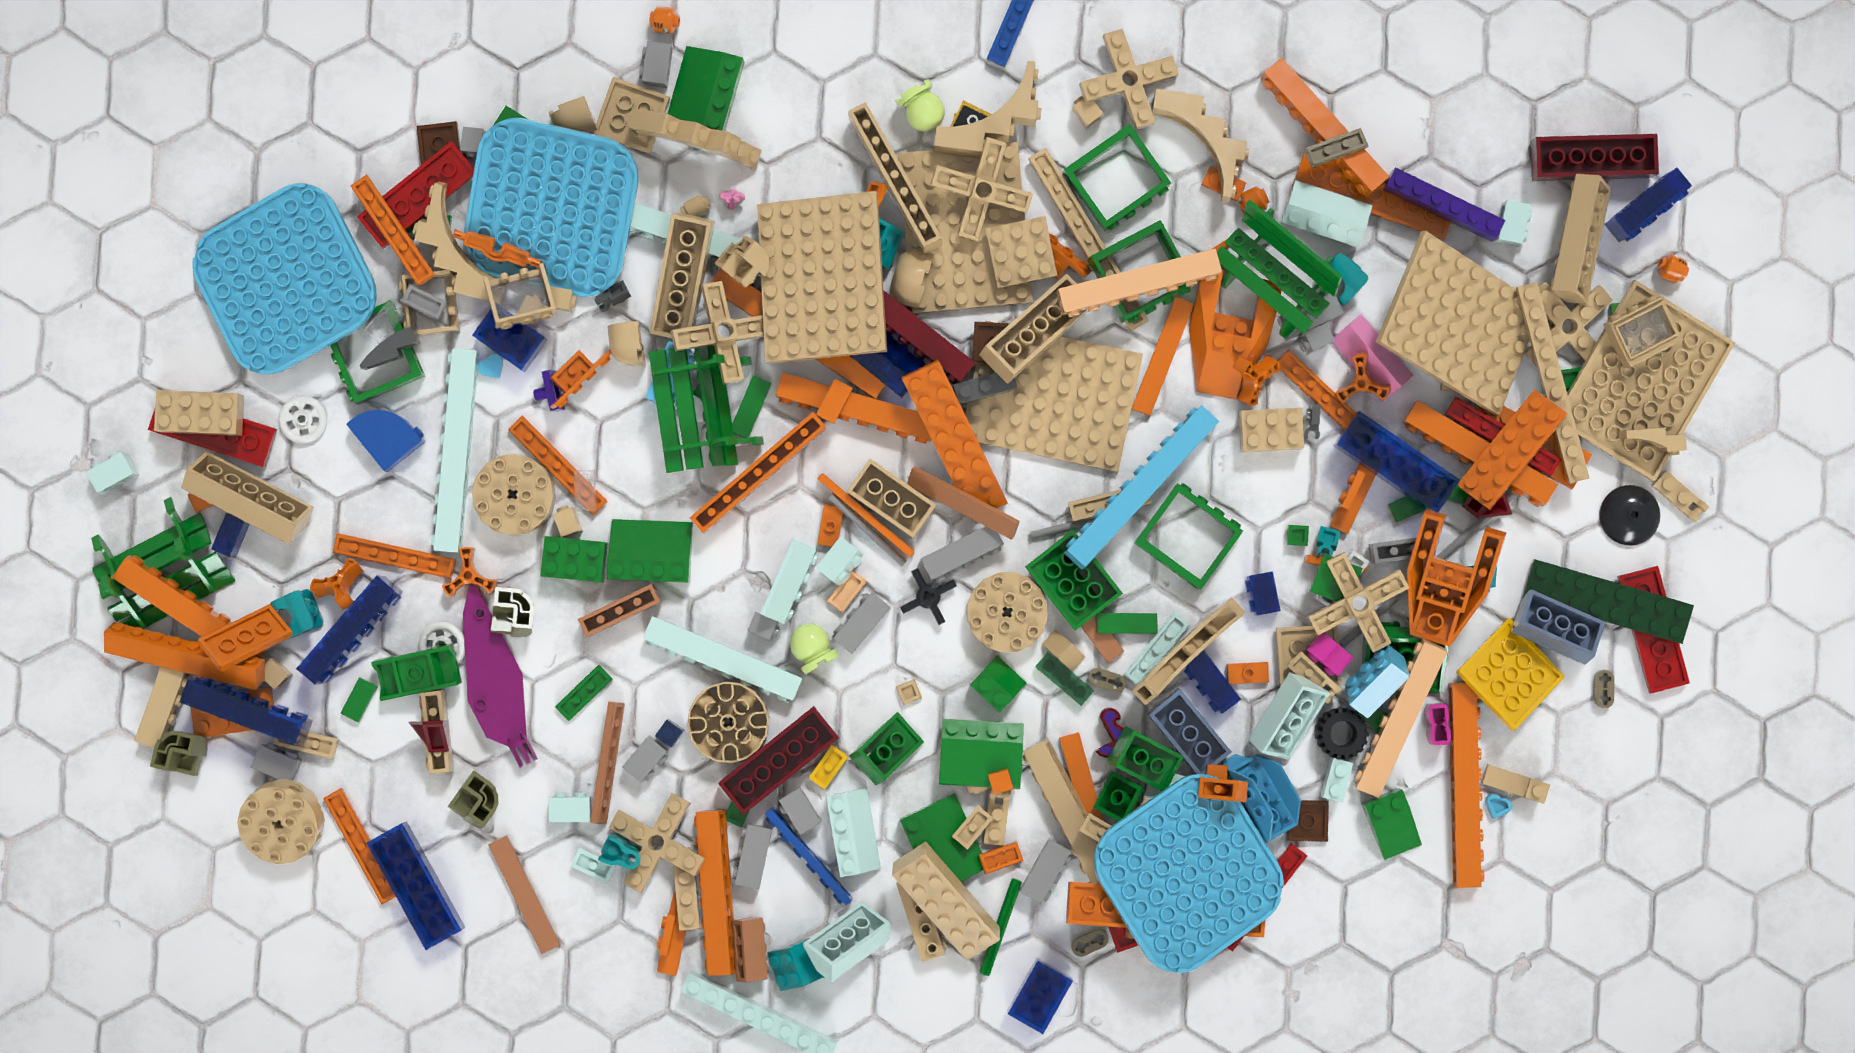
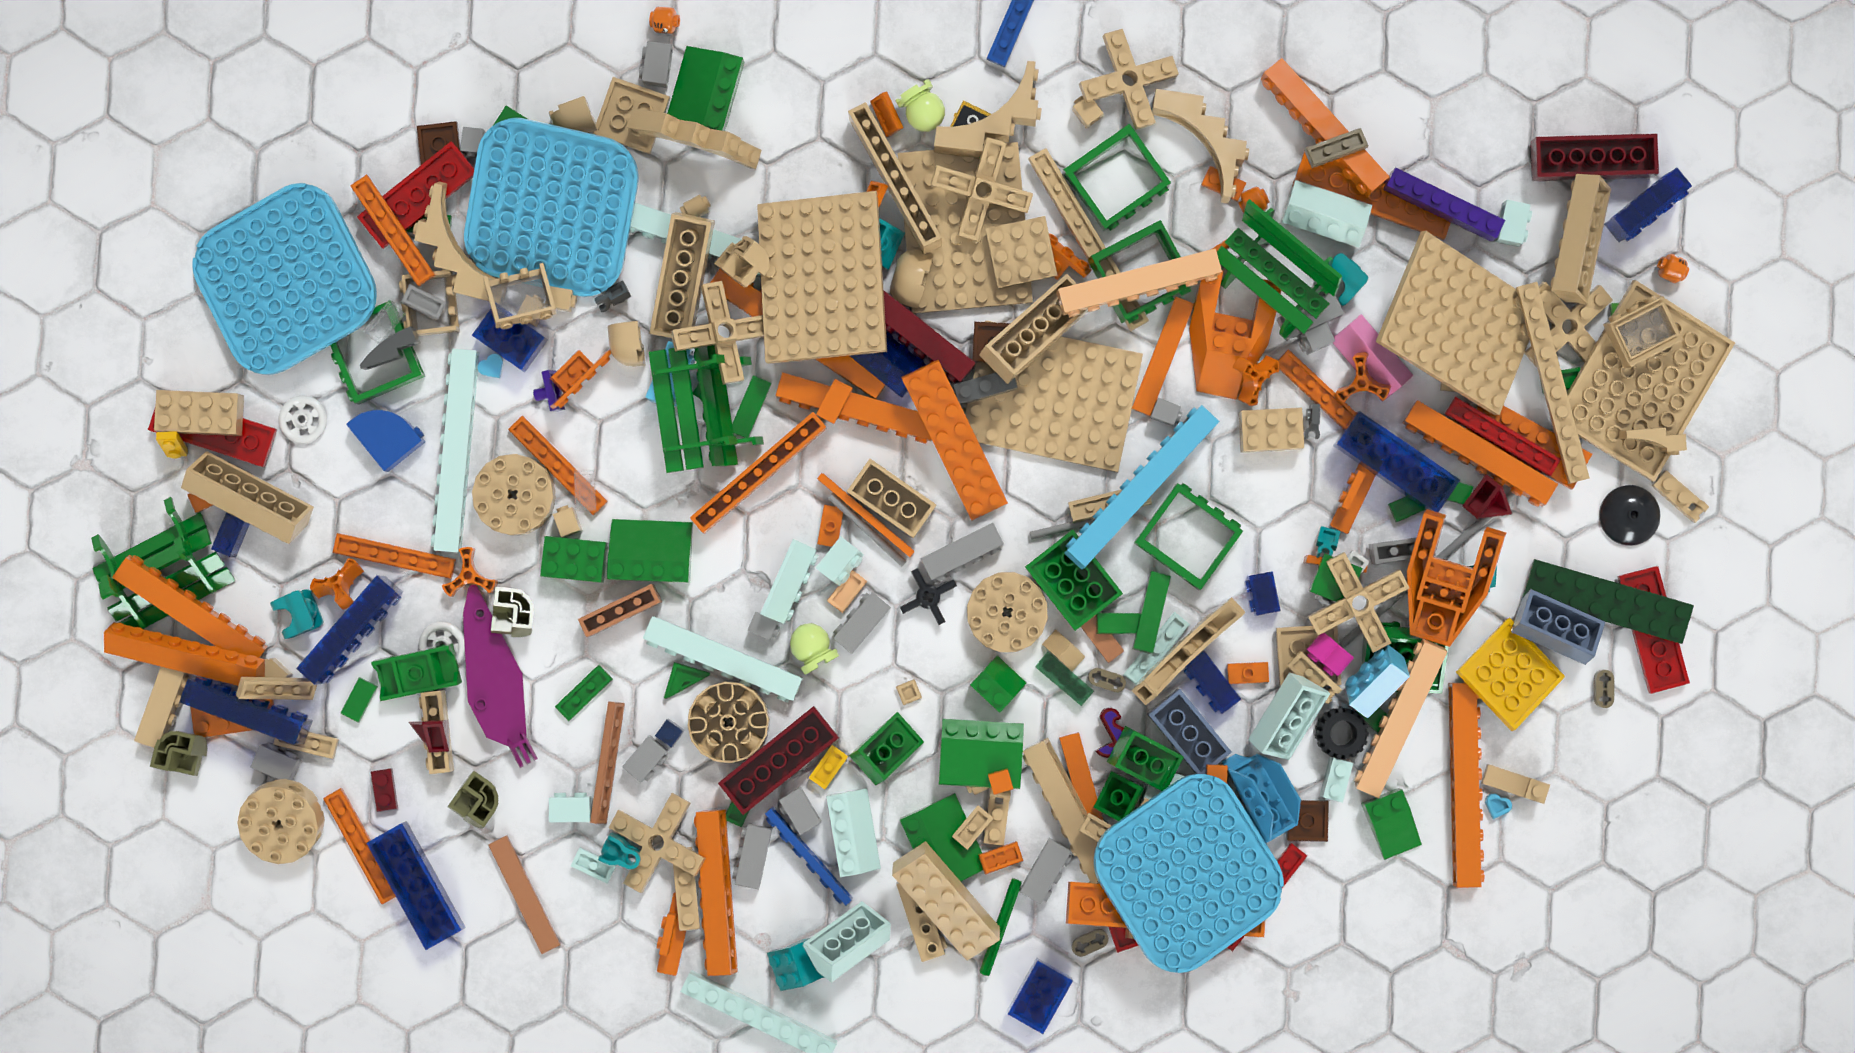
(112, 472): light aqua brick -> none
(171, 444): none -> yellow plate
(245, 637): orange plate -> none
(275, 688): none -> tan plate
(384, 789): none -> dark red plate
(486, 245): orange piece -> none
(682, 678): none -> green tile
(731, 197): bright pink plant -> none
(749, 949): nougat brick -> none
(886, 114): none -> orange plate
(963, 502): nougat tile -> none
(1151, 612): none -> green tile
(1166, 412): none -> light grey brick
(1223, 789): orange slope -> none
(1297, 535): green plate -> none
(1437, 729): dark pink brick -> none
(1512, 449): orange plate -> none

